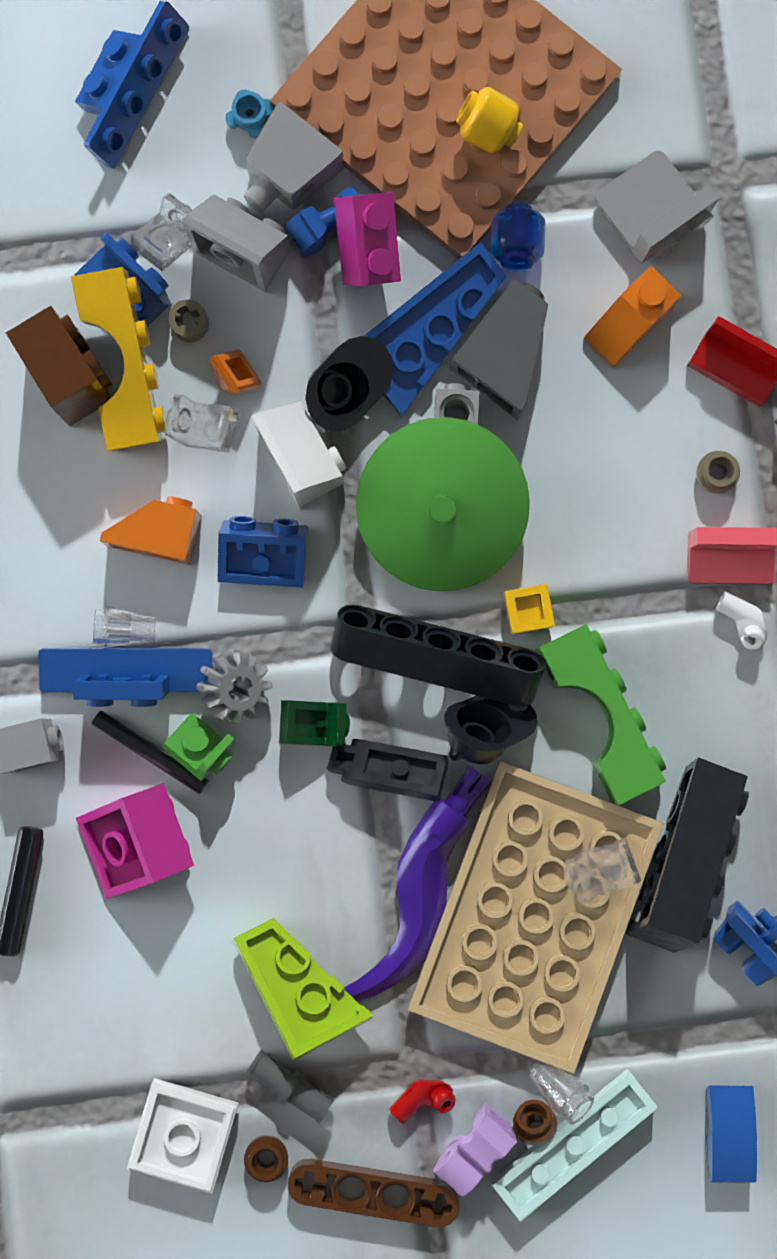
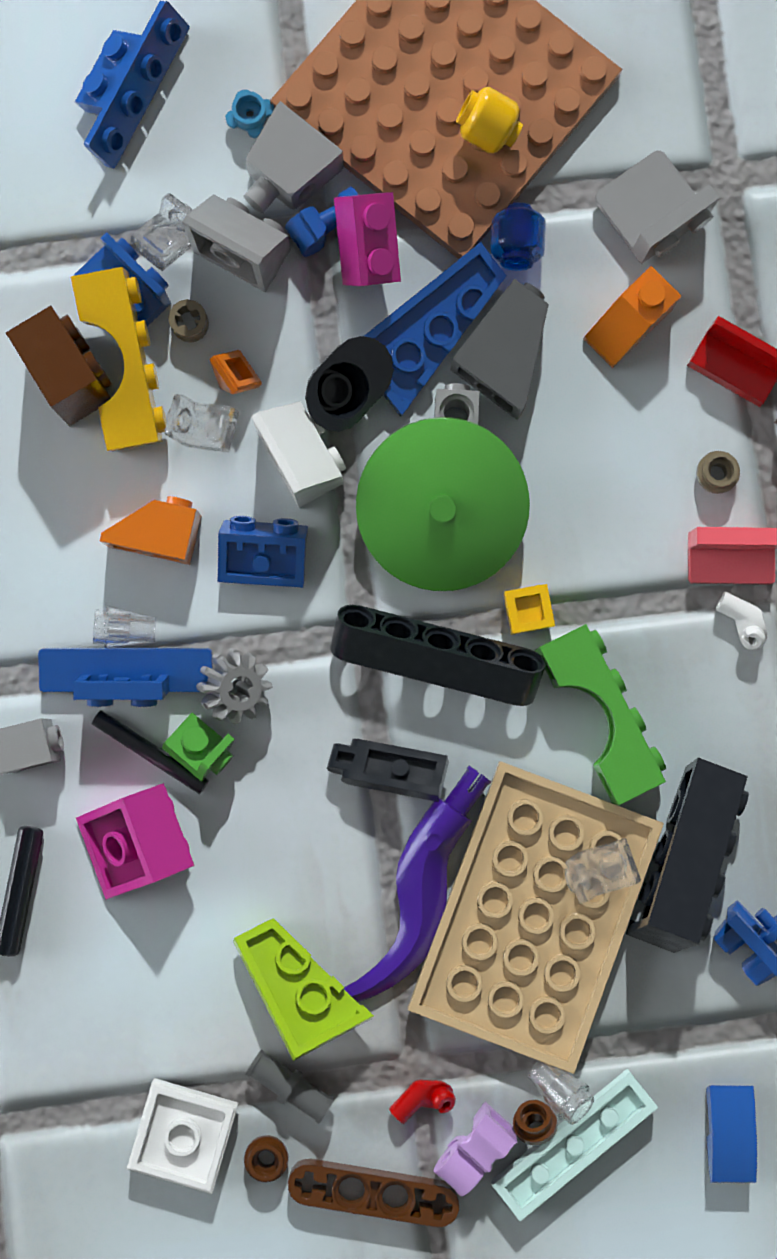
(313, 723): dark green bracket -> none
(485, 727): black piece -> none

